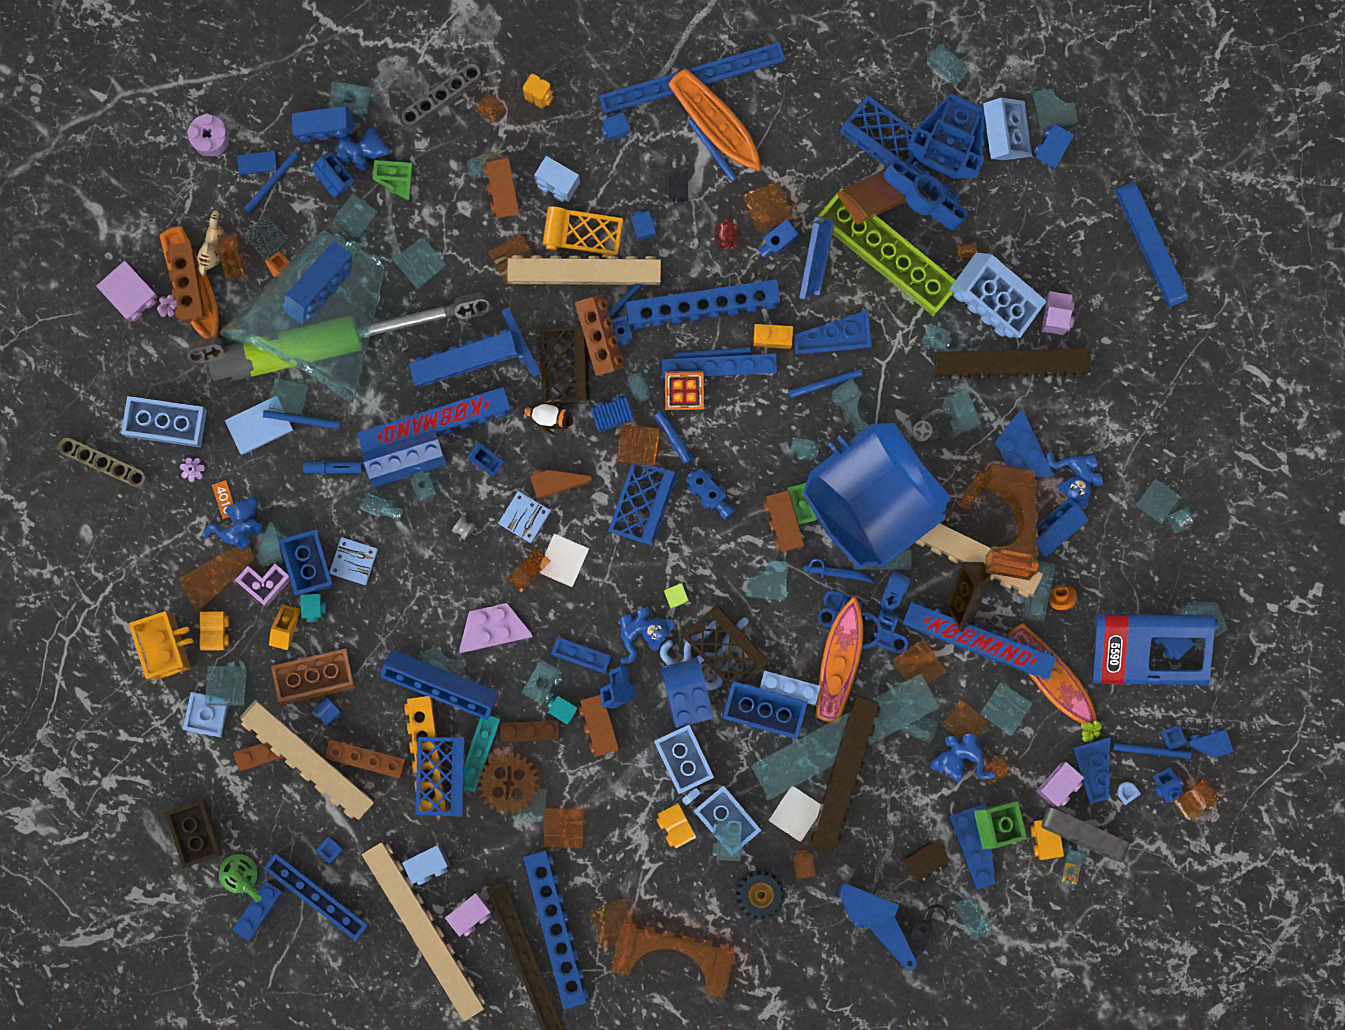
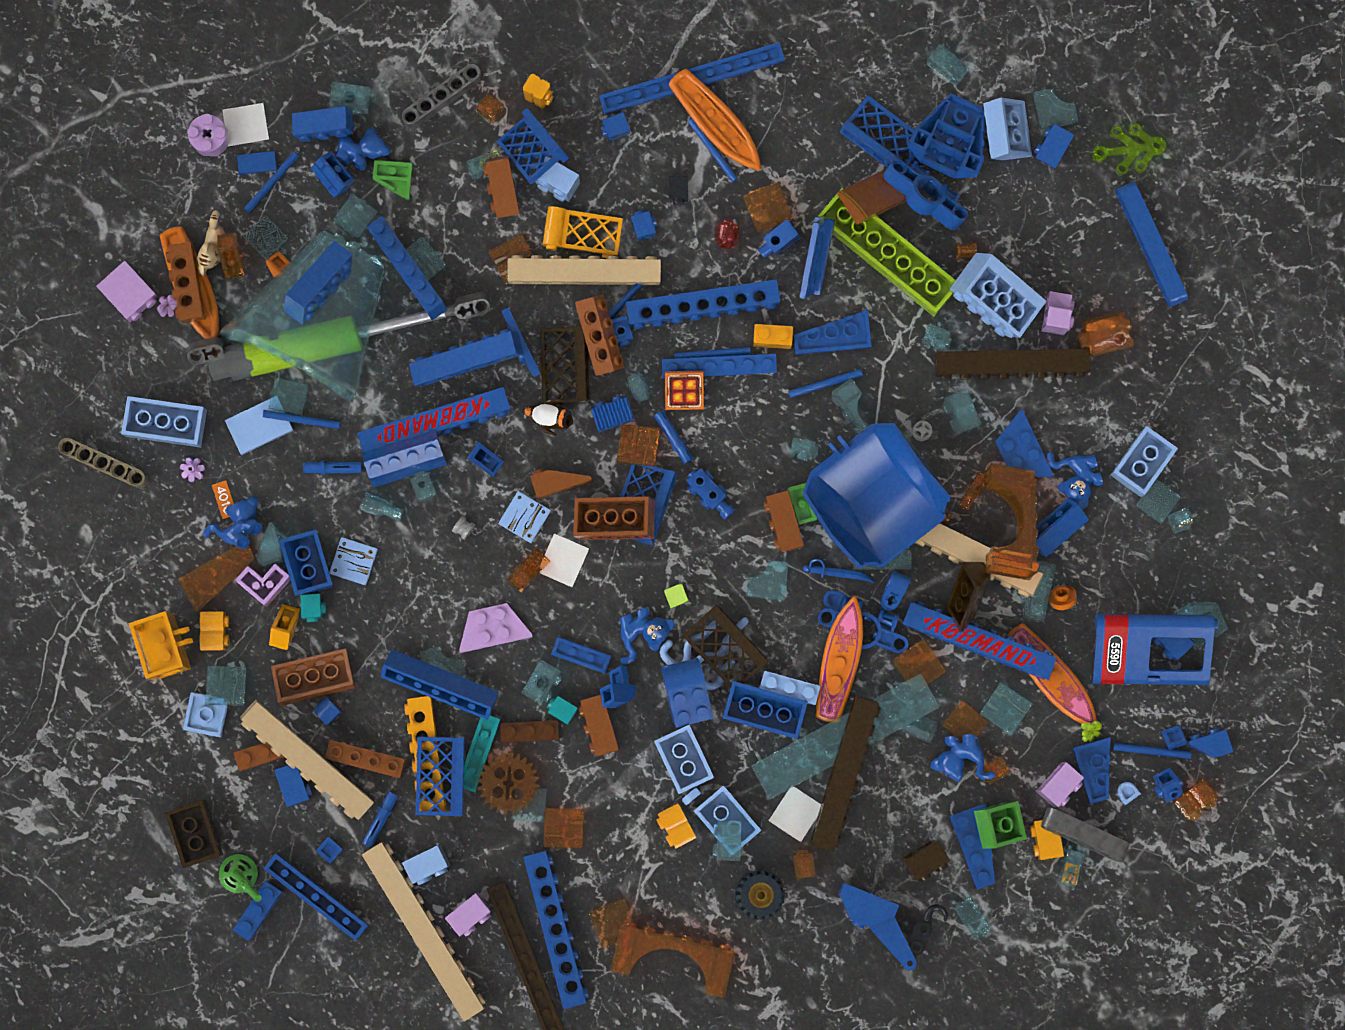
(246, 124): none -> white sticker
(293, 786): none -> blue brick
(382, 815): none -> blue pin
(407, 268): none -> blue brick
(536, 129): none -> blue fence
(614, 518): none -> dark orange brick
(1106, 334): none -> clear orange cylinder
(1131, 149): none -> clear neon green plant
(1143, 461): none -> light blue brick

